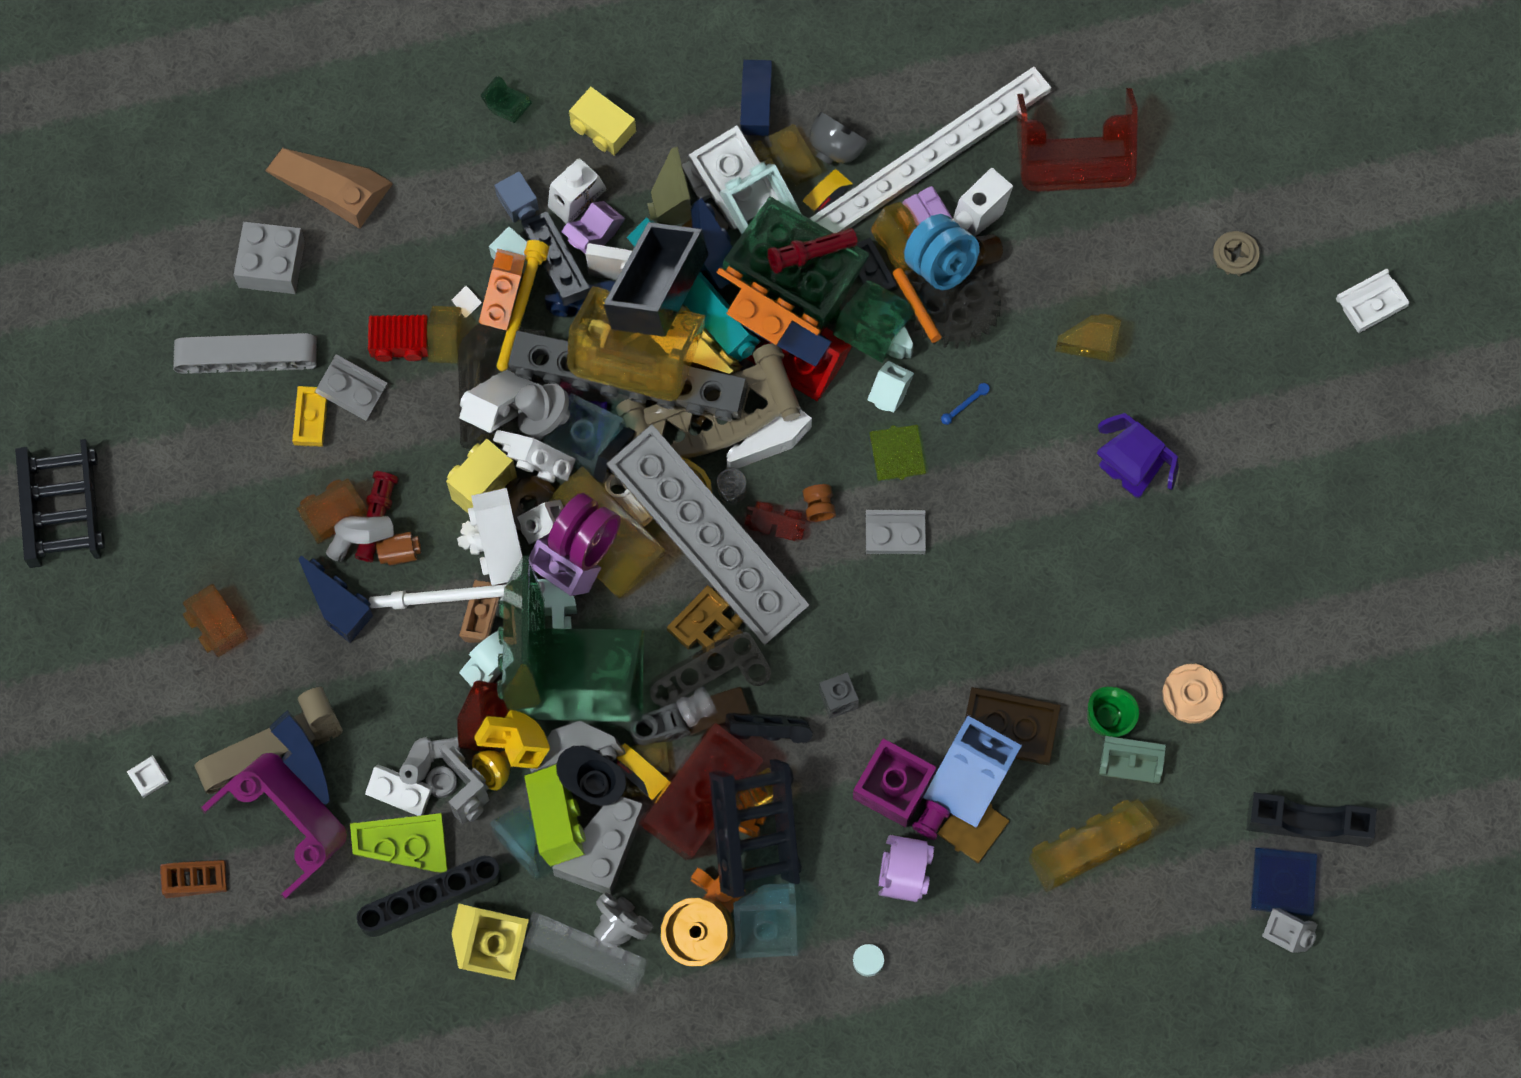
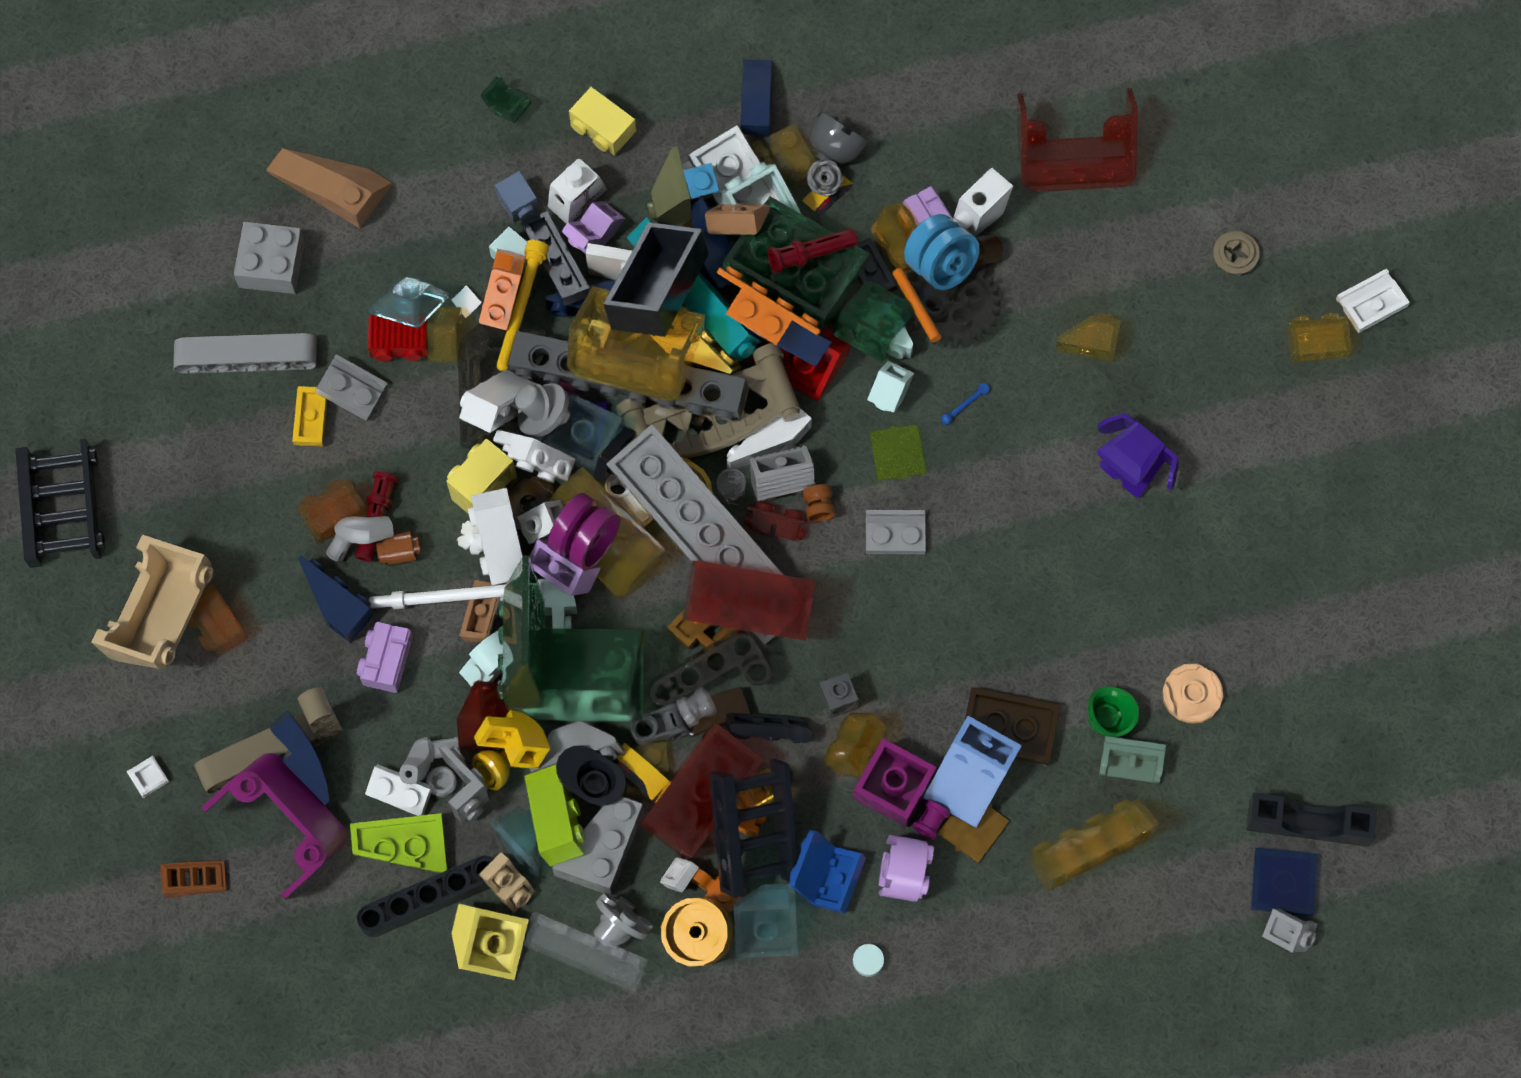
(157, 606): none -> tan windscreen
(386, 657): none -> lavender brick
(408, 302): none -> clear light blue slope
(507, 883): none -> tan slope
(679, 874): none -> white tile
(701, 181): none -> dark azure brick
(736, 218): none -> medium nougat slope
(749, 600): none -> clear red brick
(781, 473): none -> light grey brick
(826, 873): none -> blue bracket
(833, 177): none -> light grey plate
(853, 748): none -> clear yellow brick
(932, 153): white plate -> none
(1318, 338): none -> clear yellow brick

